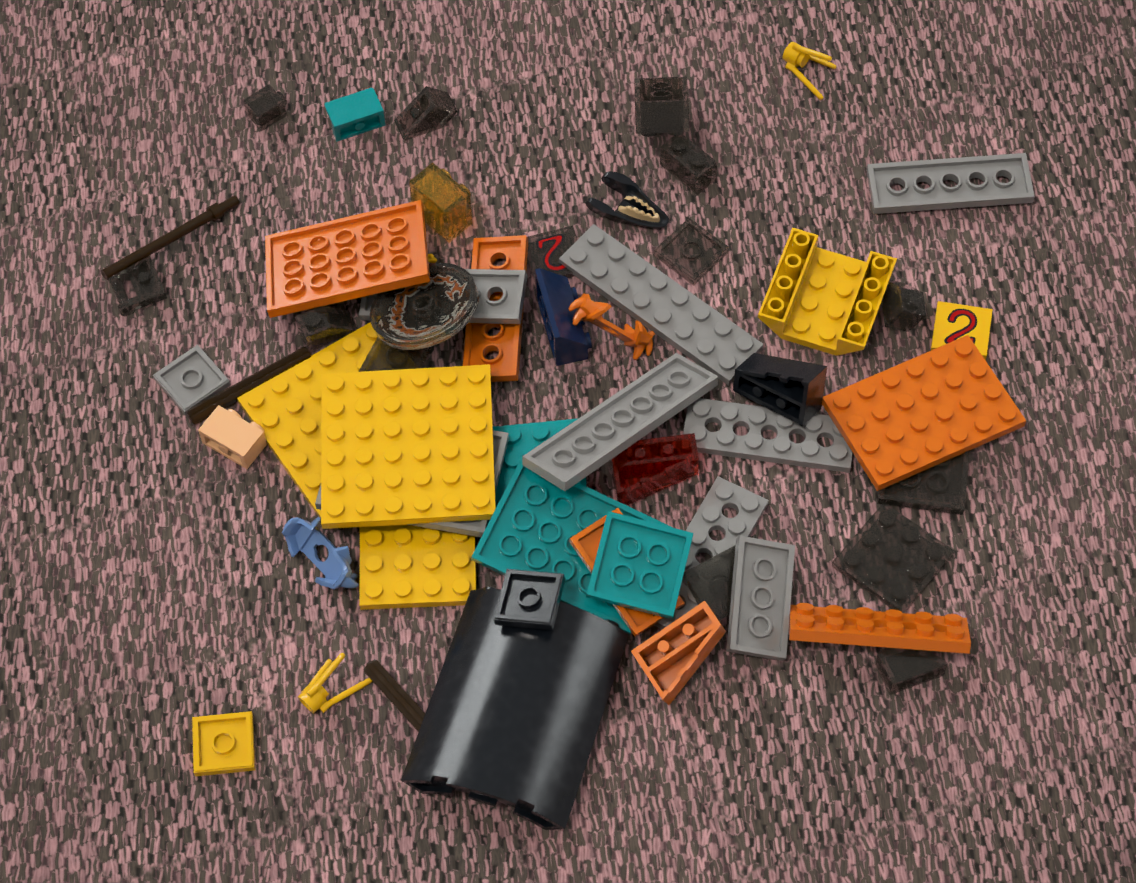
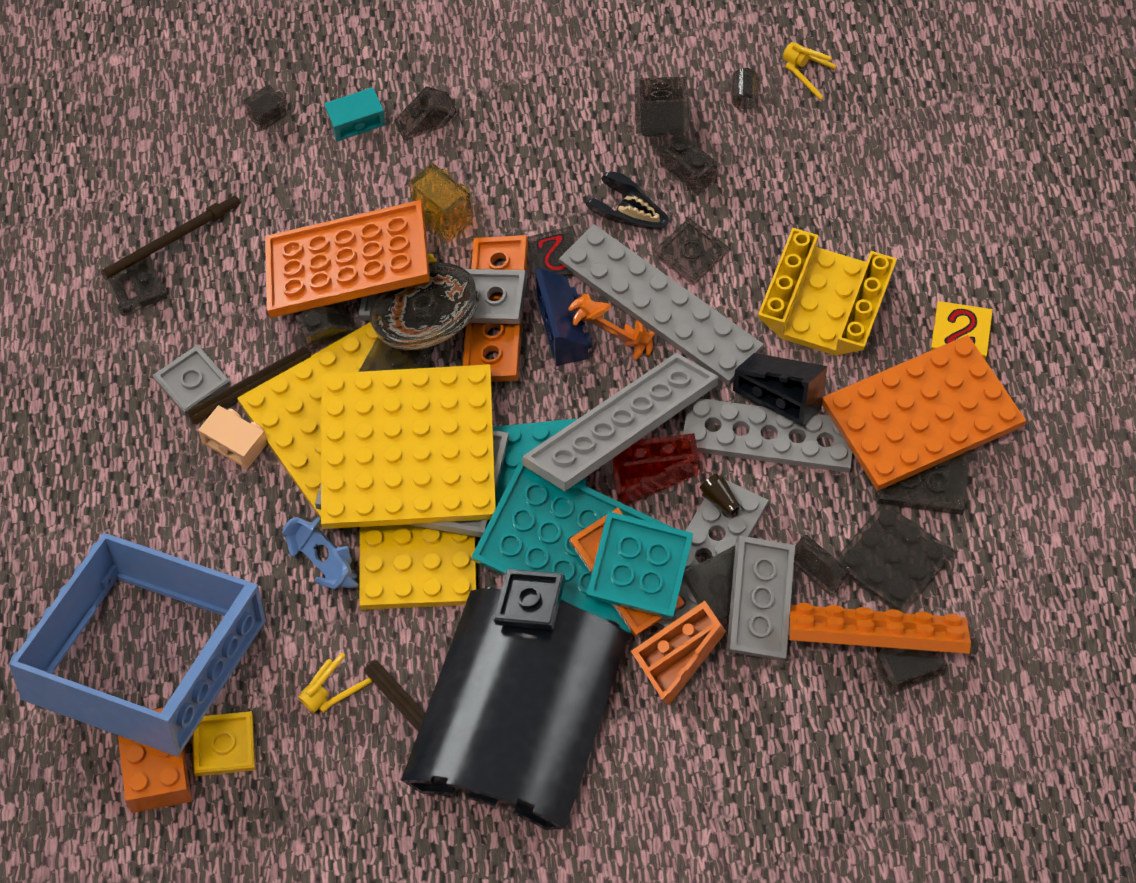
(152, 776): none -> orange brick
(161, 573): none -> medium blue door
(719, 493): none -> dark brown cone
(745, 88): none -> clear smoke brick
(819, 565): none -> clear smoke plate
(902, 306): clear smoke slope -> none
(960, 171): light grey plate -> none

